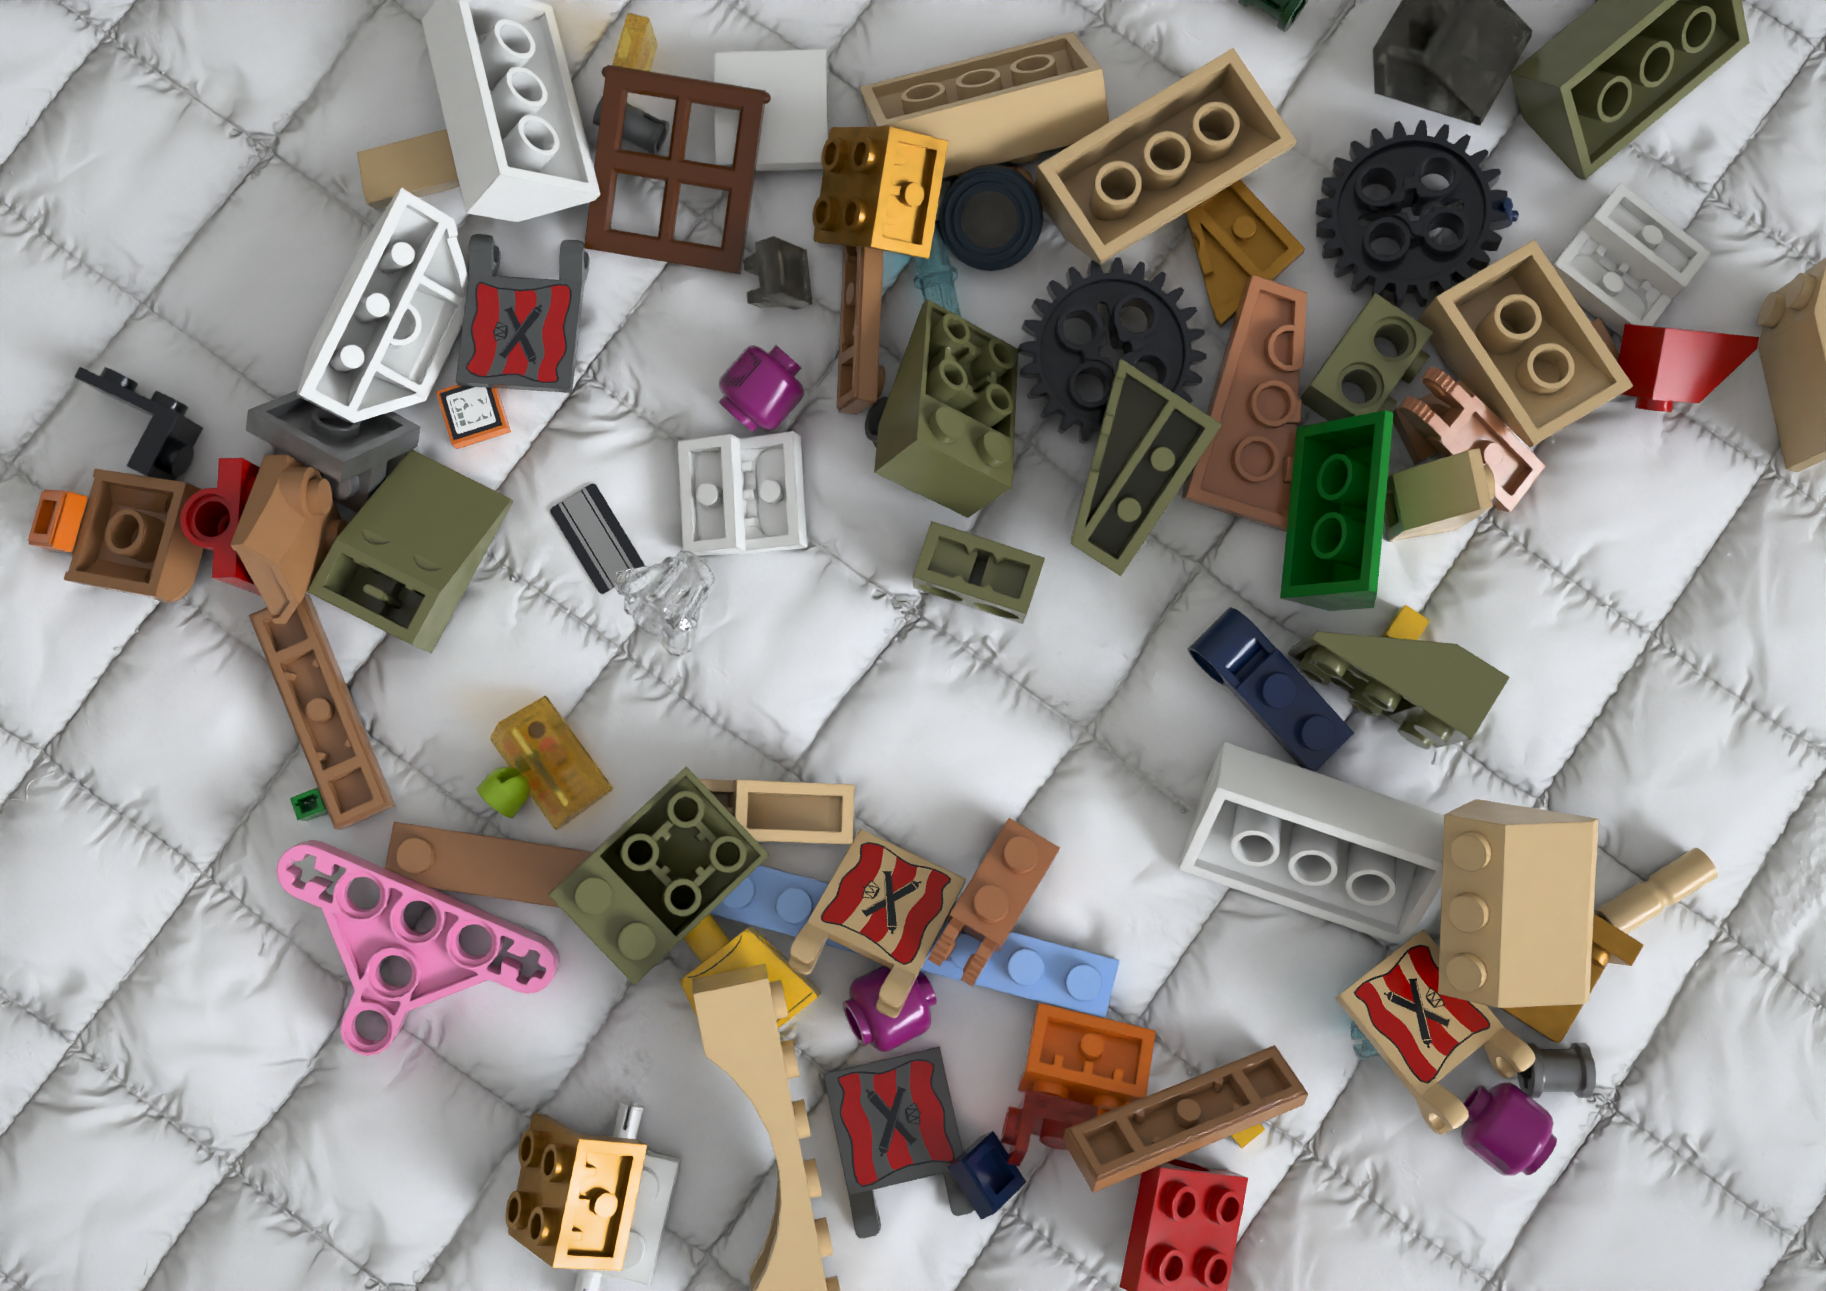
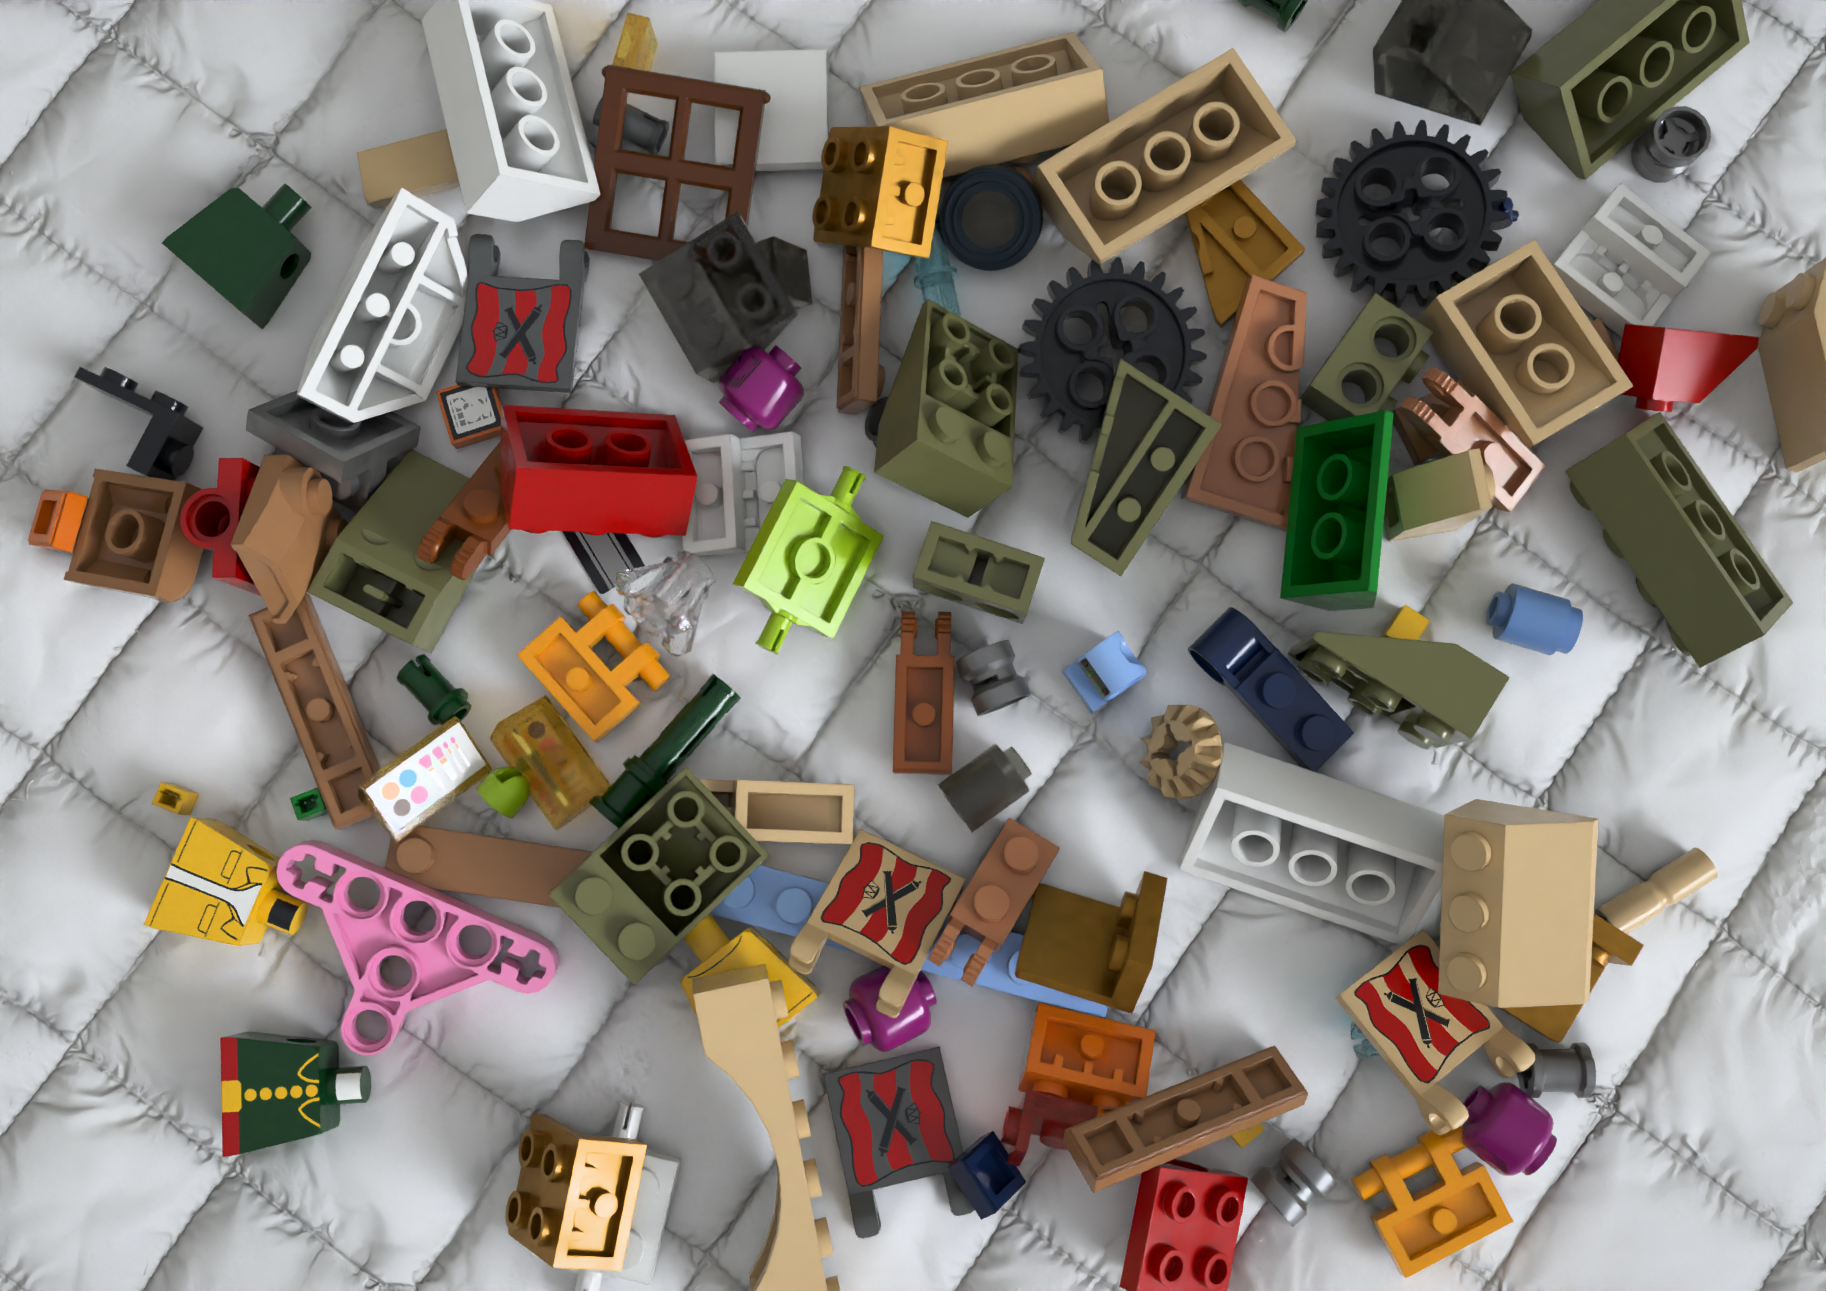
(175, 798): none -> yellow piece
(223, 888): none -> yellow torso
(246, 249): none -> dark green torso
(283, 1089): none -> dark green torso
(424, 779): none -> slope
(434, 691): none -> dark green pin
(472, 517): none -> dark orange hinge
(581, 679): none -> light orange plate
(595, 472): none -> red slope
(656, 765): none -> dark green pin
(719, 297): none -> clear smoke slope
(808, 558): none -> lime plate
(924, 702): none -> dark orange hinge
(986, 785): none -> clear smoke brick
(987, 665): none -> flat silver wheel
(1092, 945): none -> pearl gold bracket
(1104, 672): none -> light blue leg
(1195, 765): none -> tan gear
(1304, 1172): none -> flat silver wheel
(1439, 1217): none -> light orange plate
(1534, 620): none -> medium blue brick
(1671, 144): none -> flat silver wheel
(1679, 541): none -> olive slope

